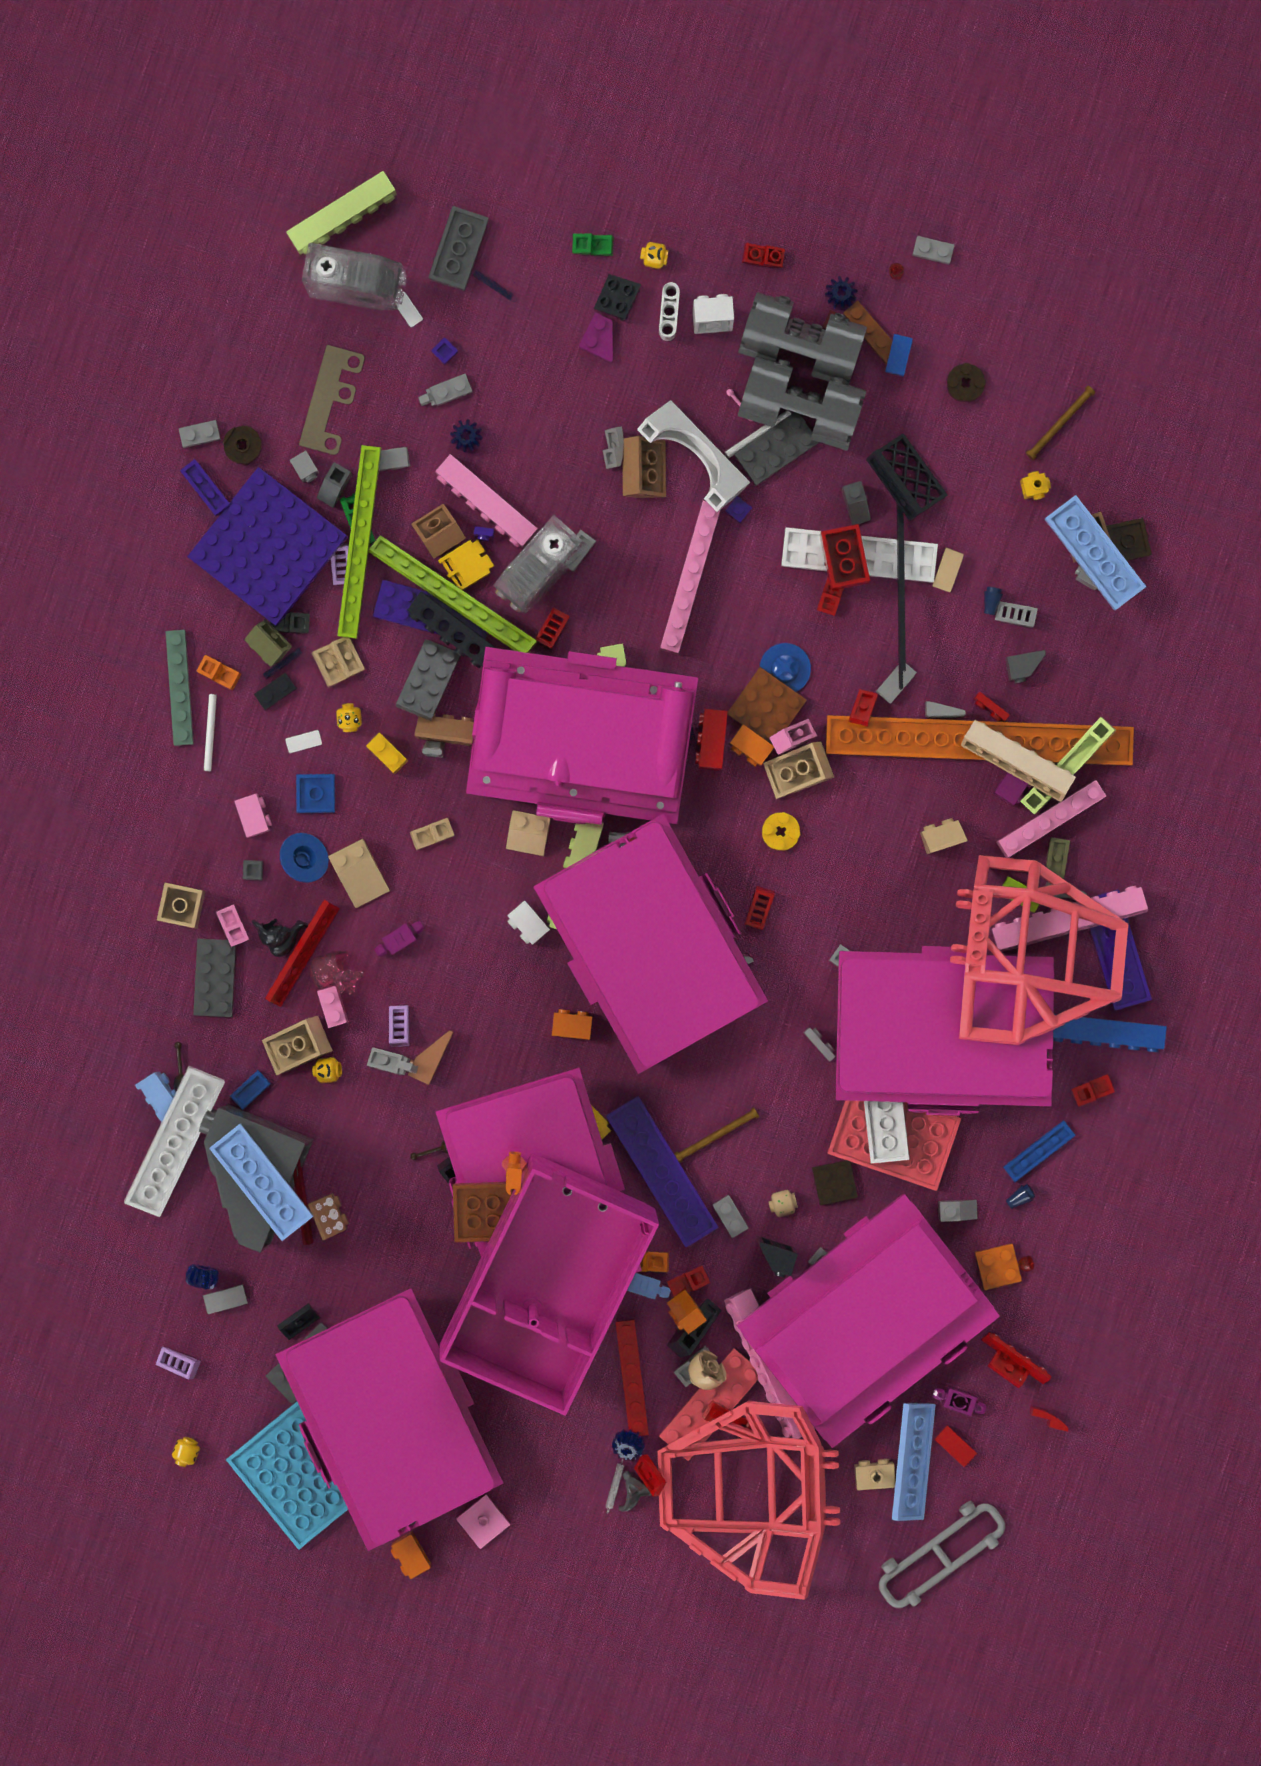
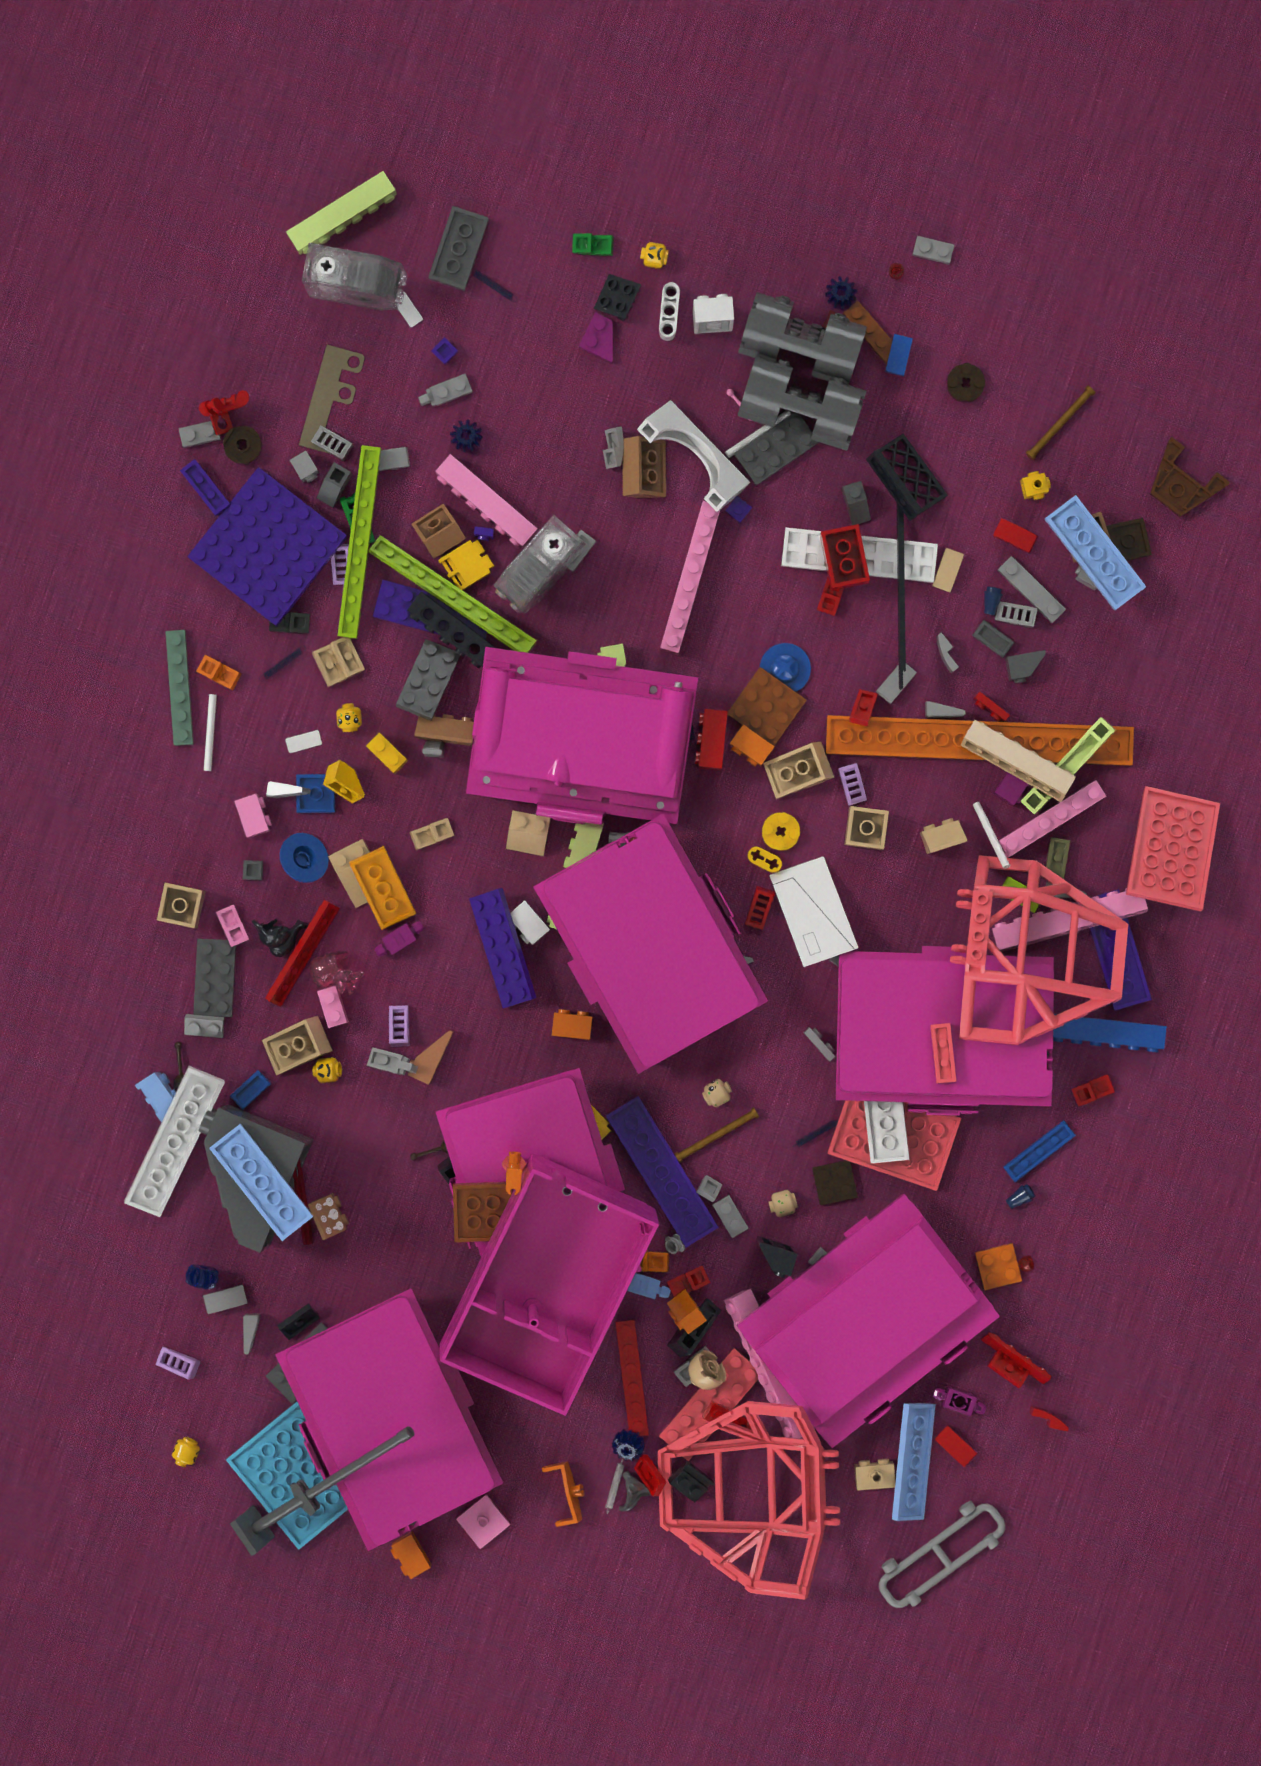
(204, 1026): none -> light grey plate
(221, 408): none -> red piece
(250, 1326): none -> light grey slope
(255, 1529): none -> dark grey piece
(268, 643): olive brick -> none
(275, 691): black plate -> none
(280, 790): none -> slope
(343, 781): none -> yellow slope
(346, 449): none -> light grey slope
(382, 887): none -> light orange tile
(502, 948): none -> dark purple plate
(544, 642): red slope -> none
(572, 1492): none -> orange piece
(674, 1244): none -> light grey plate
(690, 1481): none -> black plate
(709, 1188): none -> light grey plate
(717, 1093): none -> tan head
(761, 863): none -> yellow beam
(763, 255): red slope -> none
(793, 736): bright pink brick -> none
(813, 911): none -> white sticker
(816, 1135): none -> dark blue piece
(842, 770): none -> lavender slope
(866, 828): none -> tan brick
(943, 1053): none -> coral plate
(944, 646): none -> light grey slope
(957, 1210): light grey slope -> none
(991, 835): none -> white bar
(993, 639): none -> dark grey tile
(1015, 535): none -> red slope
(1031, 589): none -> light grey plate
(1173, 848): none -> coral plate
(1176, 488): none -> reddish brown wing

